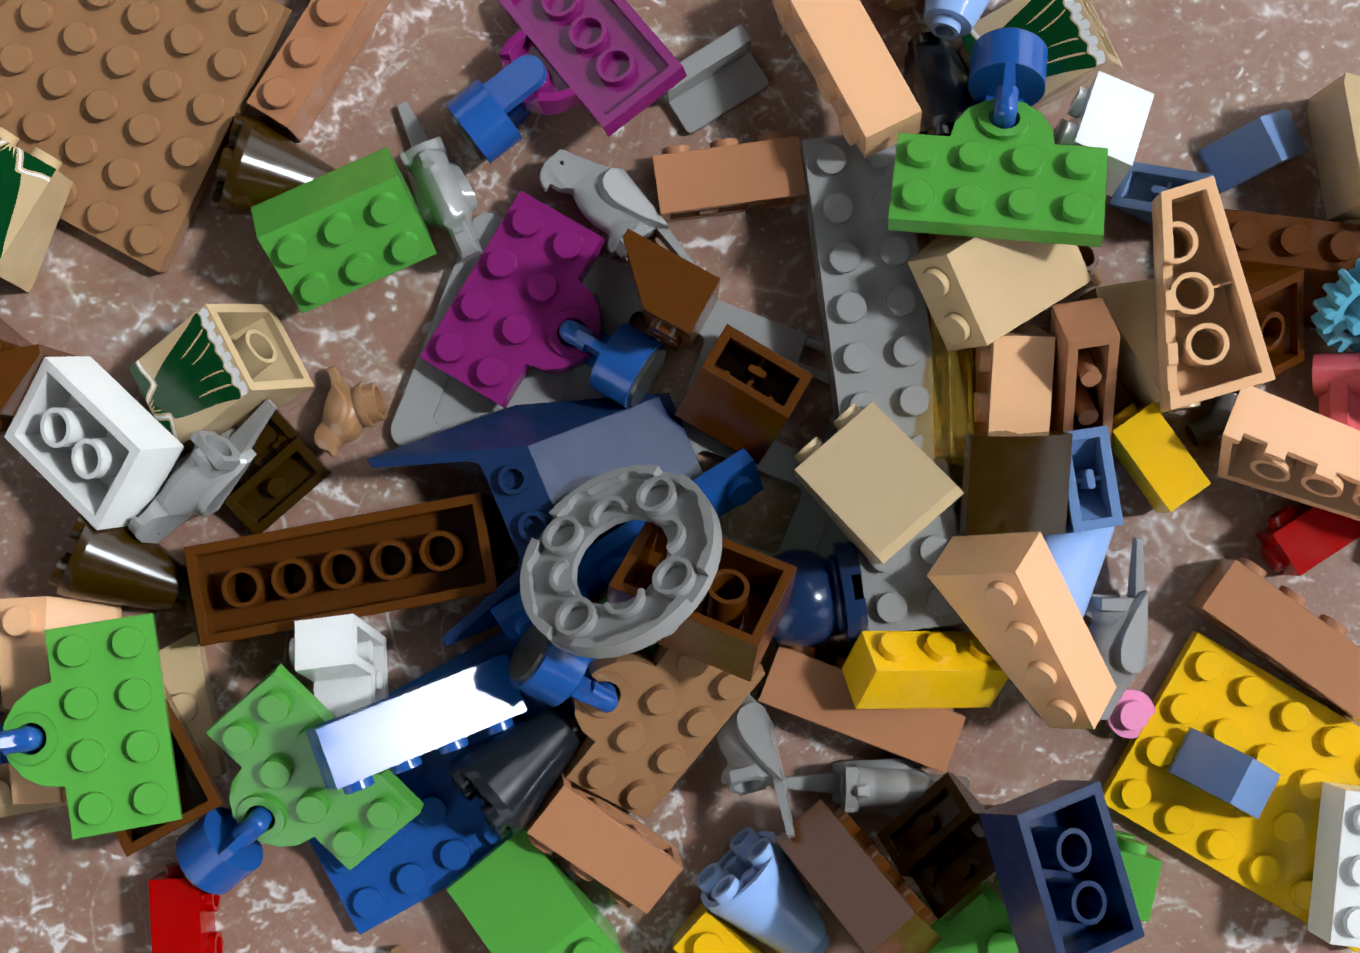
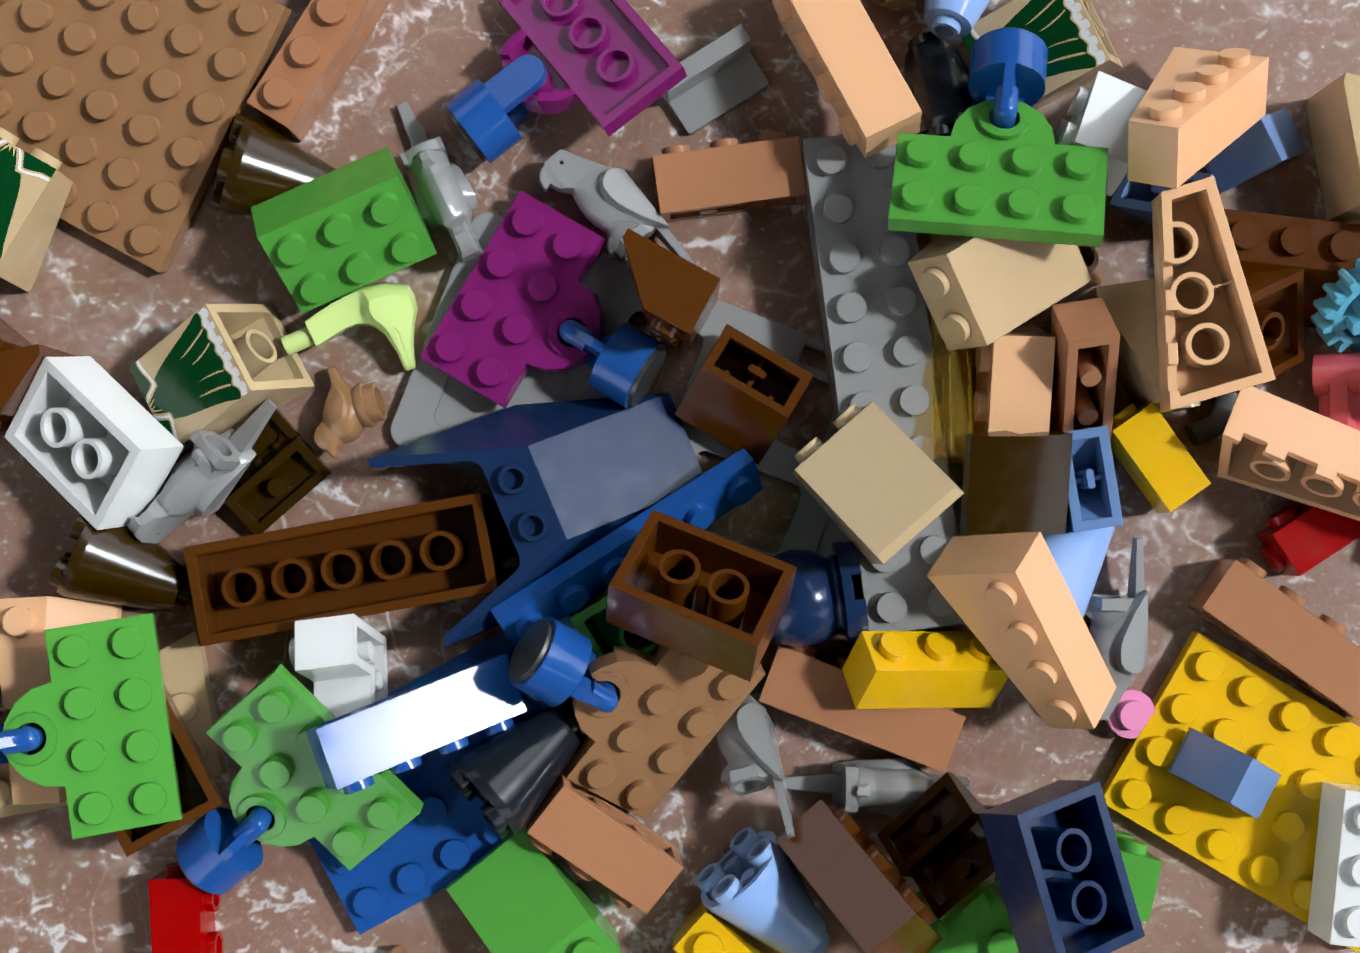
(380, 305): none -> yellowish green animal
(677, 584): light grey plate -> none
(1194, 112): none -> light nougat wedge

